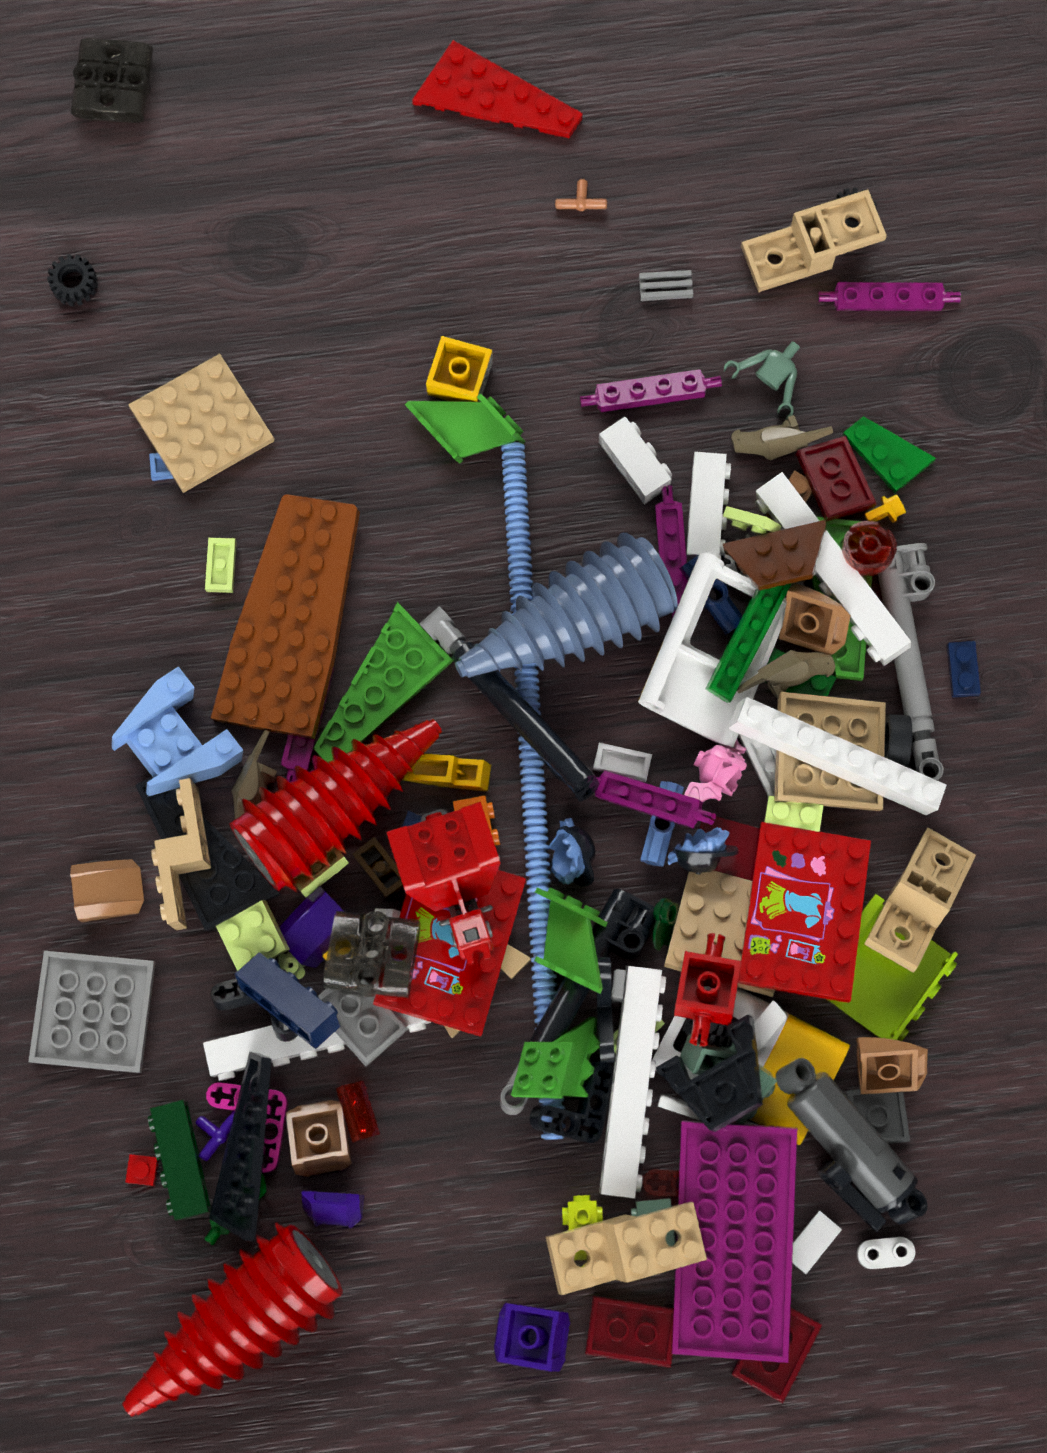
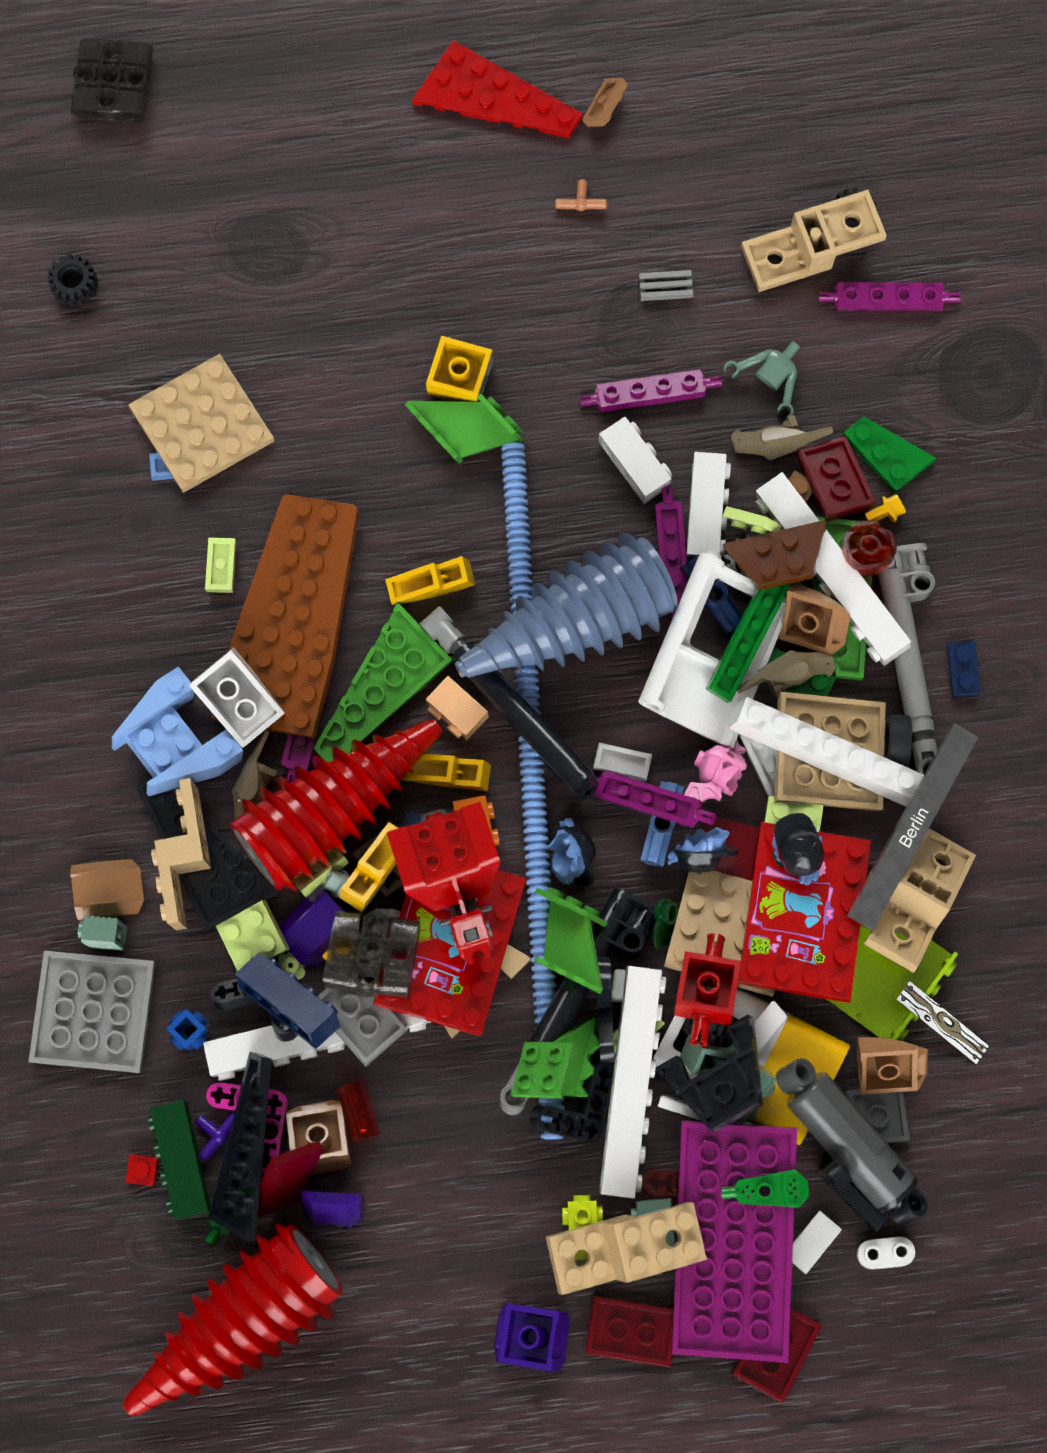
(103, 933): none -> sand green brick
(181, 1022): none -> blue brick
(237, 697): none -> white slope
(288, 1177): none -> dark red tile
(334, 881): none -> light aqua piece
(370, 872): none -> yellow slope
(430, 581): none -> yellow slope
(456, 709): none -> light nougat brick
(605, 102): none -> medium nougat plate
(779, 1188): none -> green piece
(798, 847): none -> black hair
(912, 826): none -> flat silver tile
(942, 1022): none -> sticker

